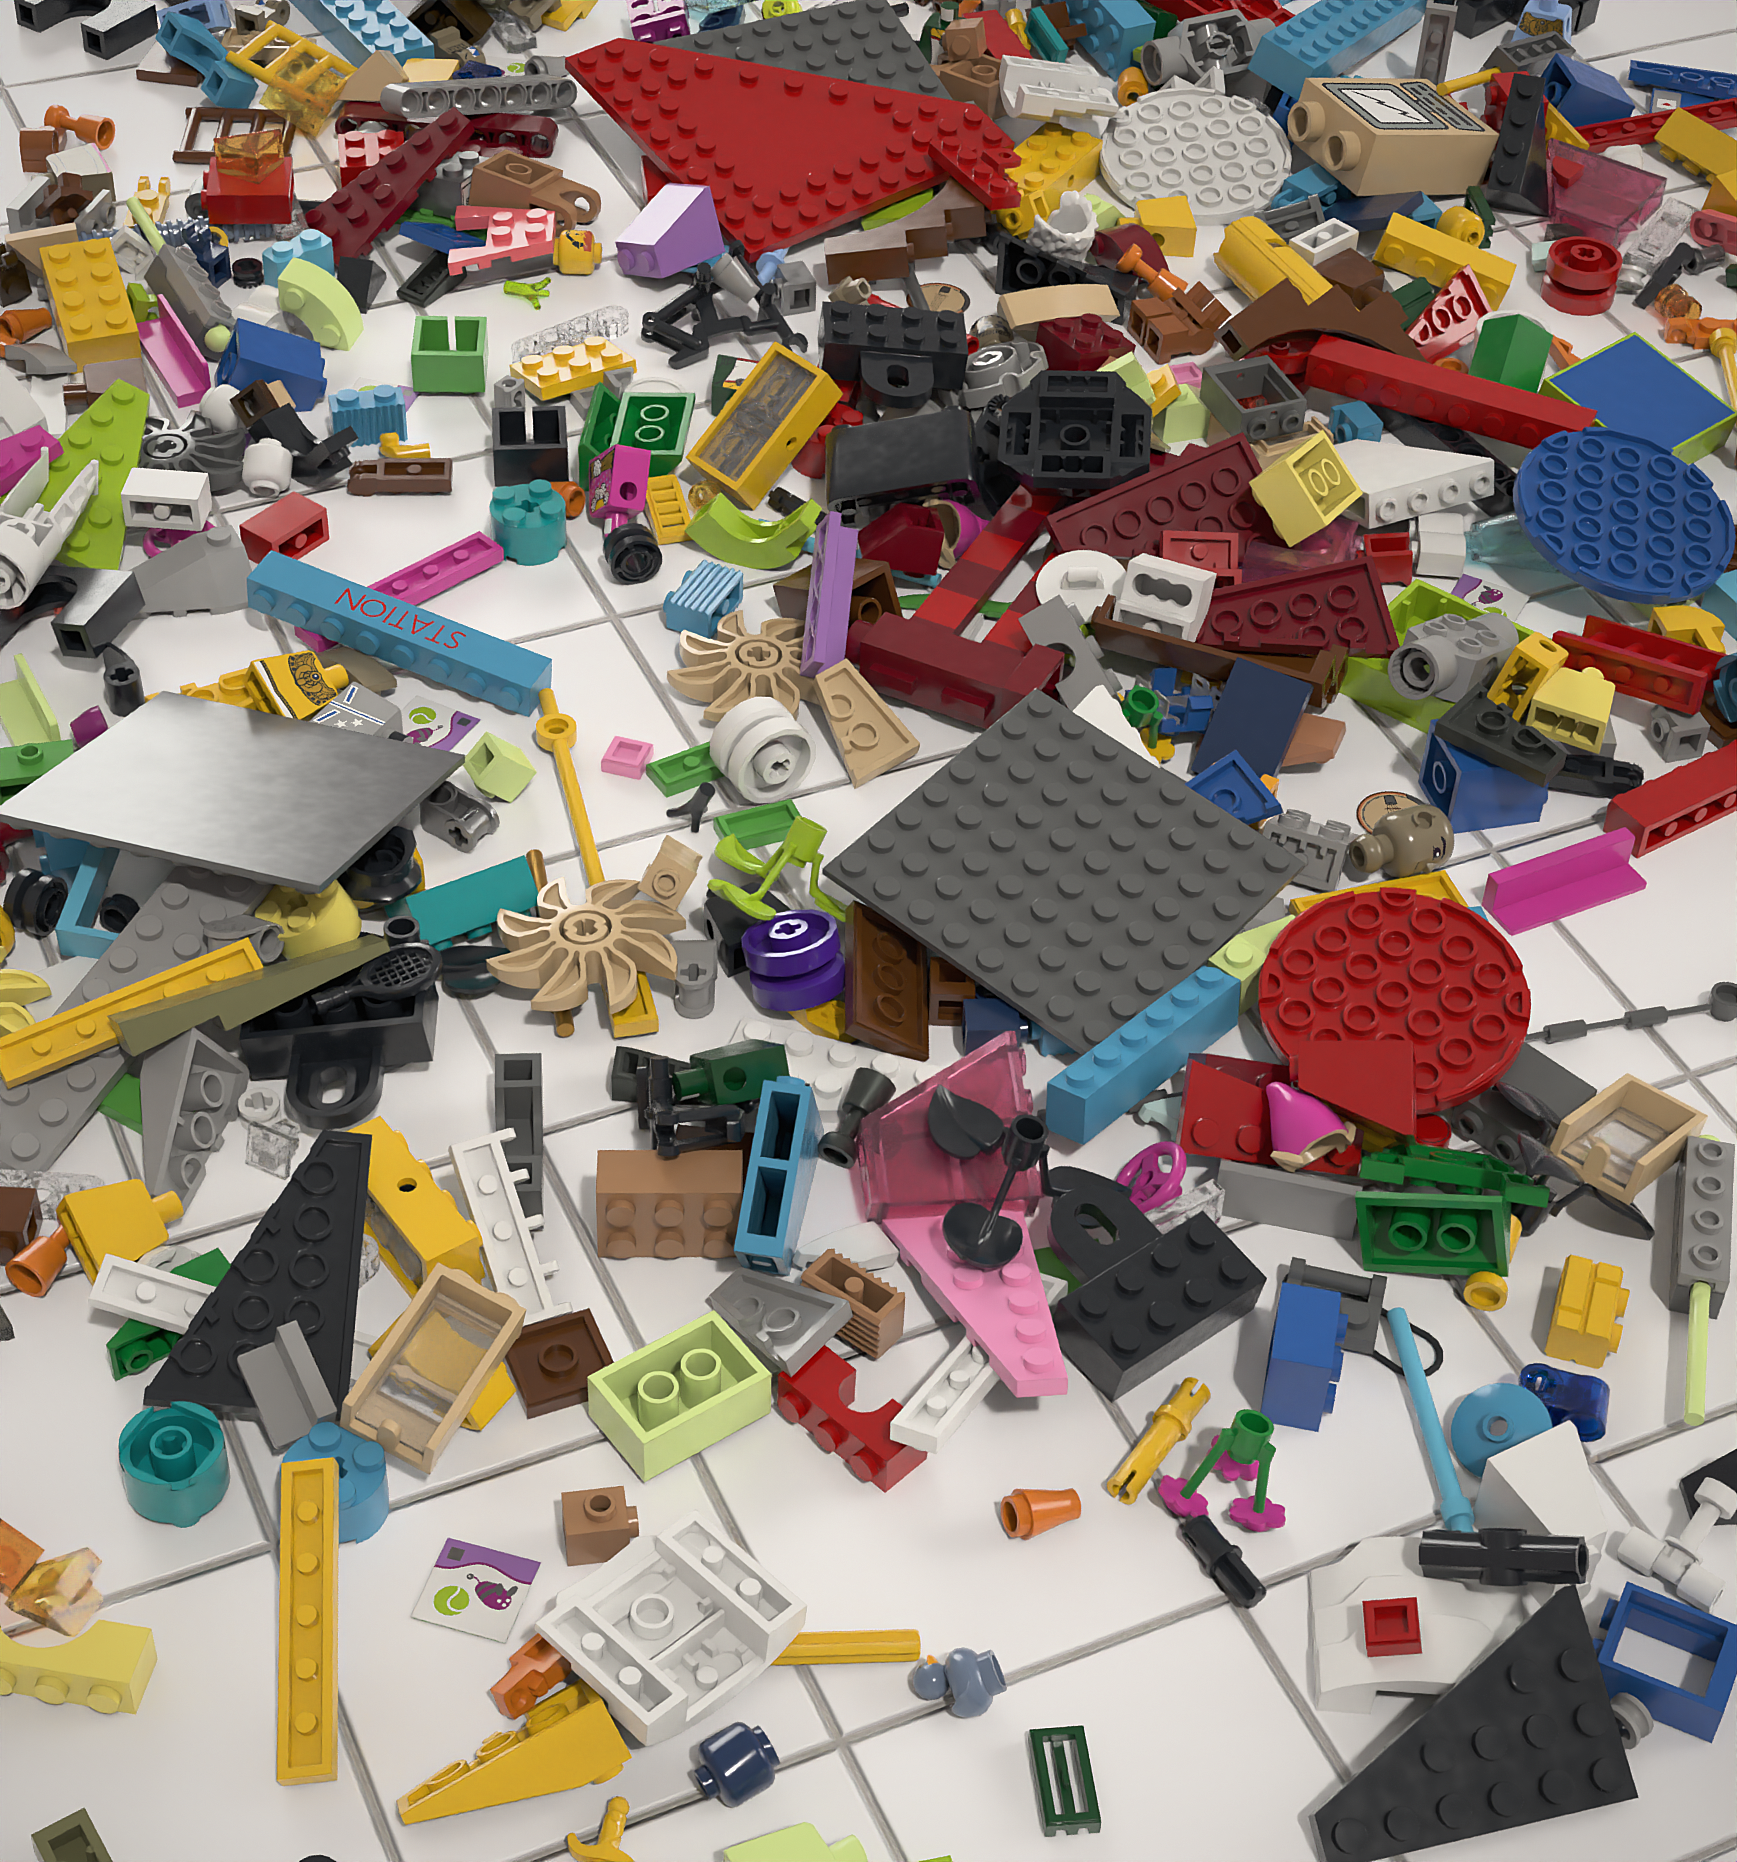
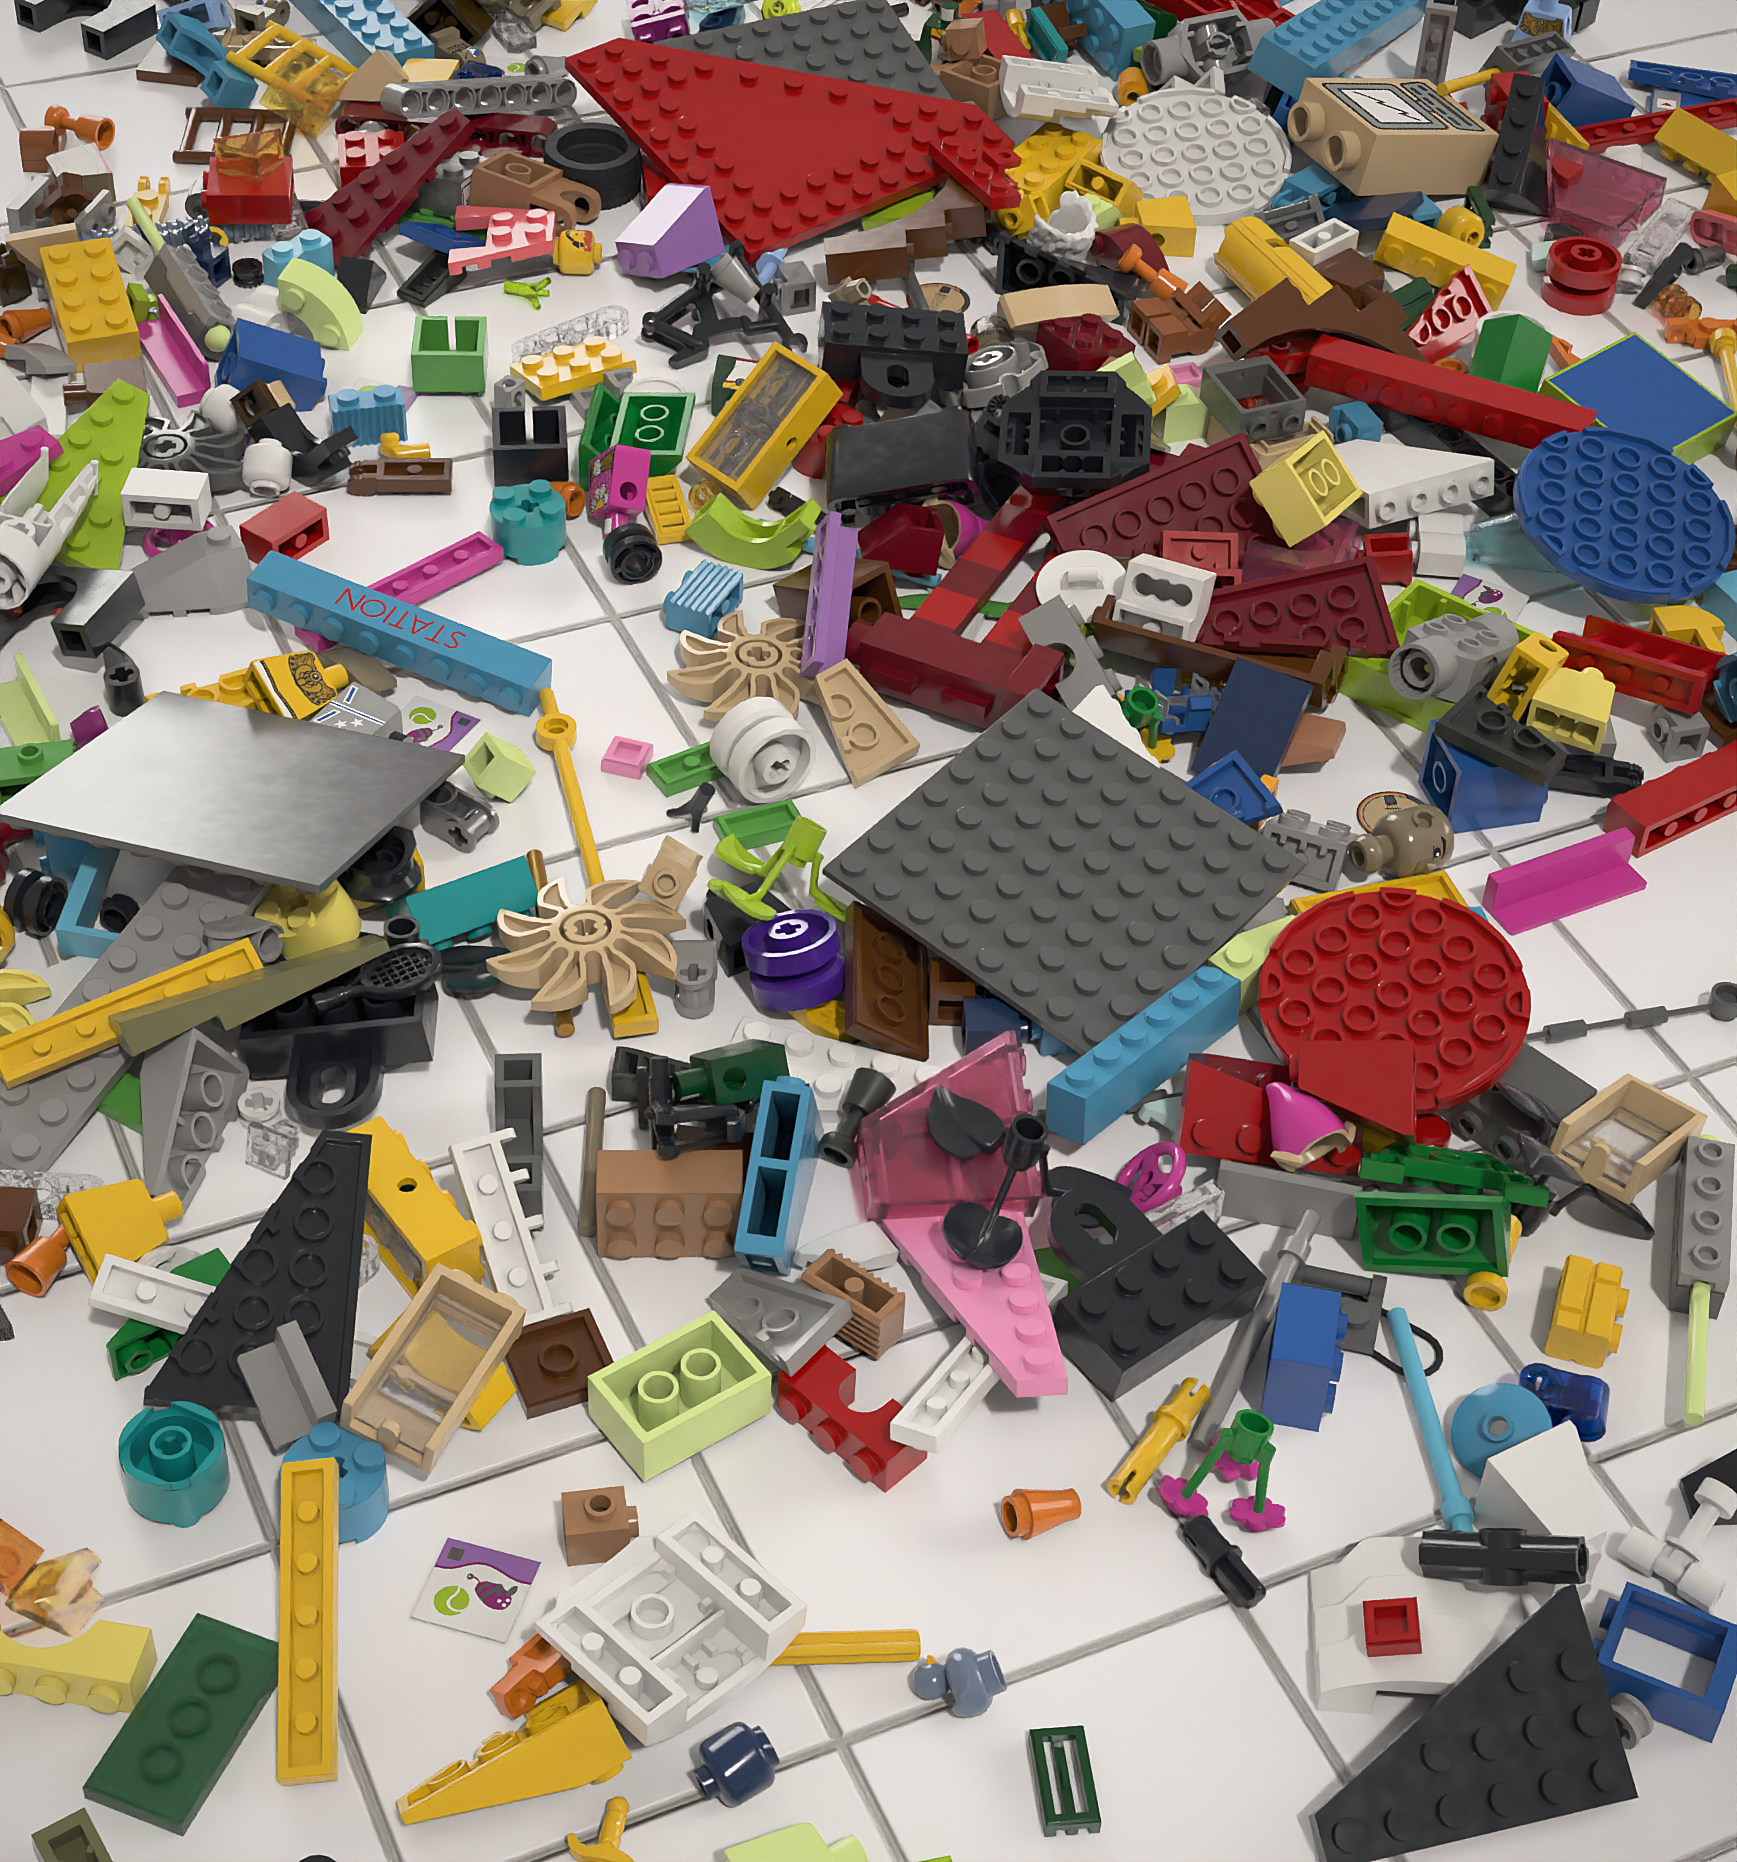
(187, 1725): none -> clear green tile
(593, 1142): none -> dark tan bar
(598, 158): none -> black tyre
(1107, 185): none -> yellow brick
(1291, 1257): none -> light grey bar

